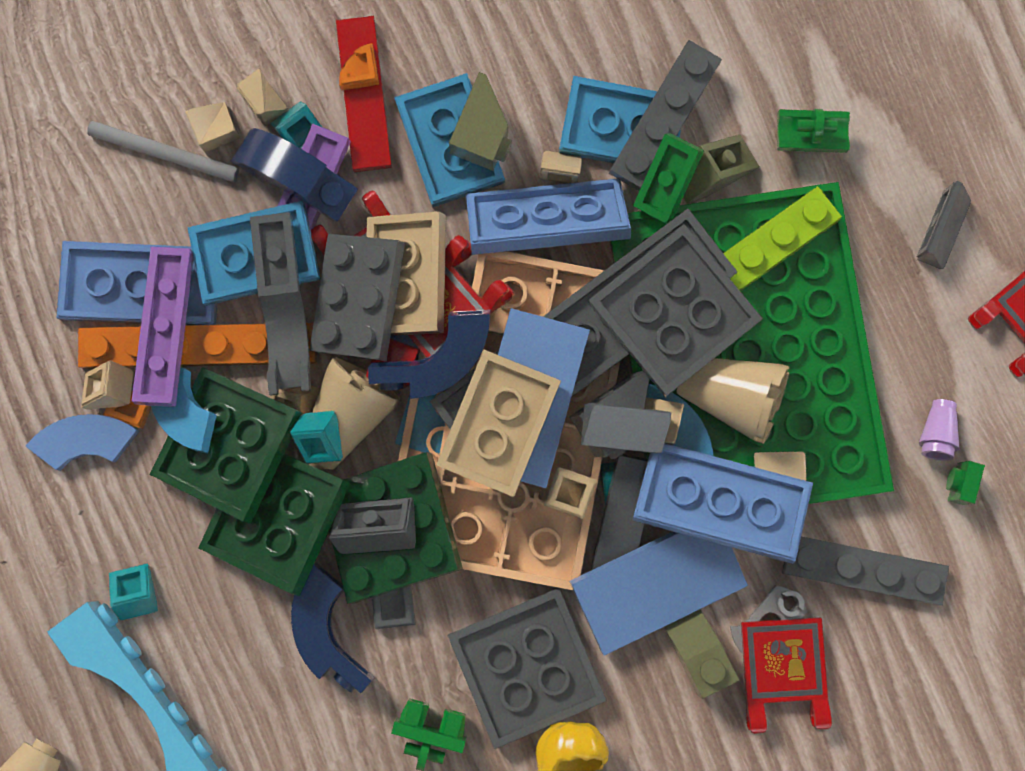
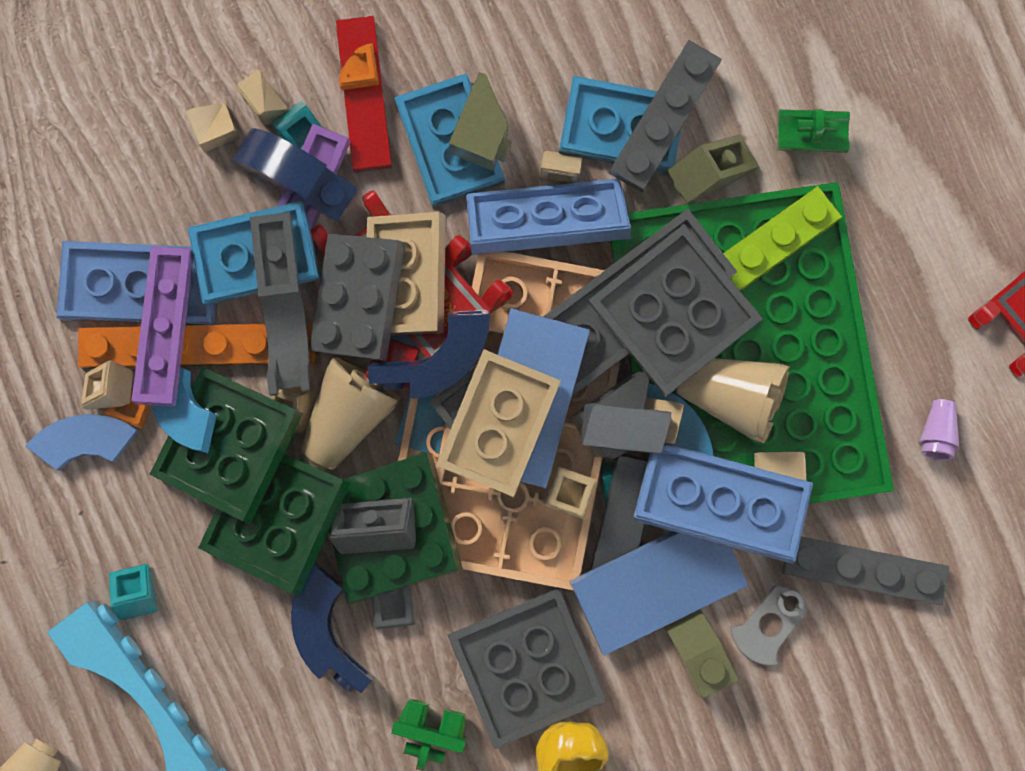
(163, 151): light grey bar -> none
(318, 437): teal slope -> none
(668, 178): green plate -> none
(784, 665): red flag -> none
(945, 226): dark grey slope -> none
(964, 482): green plate -> none

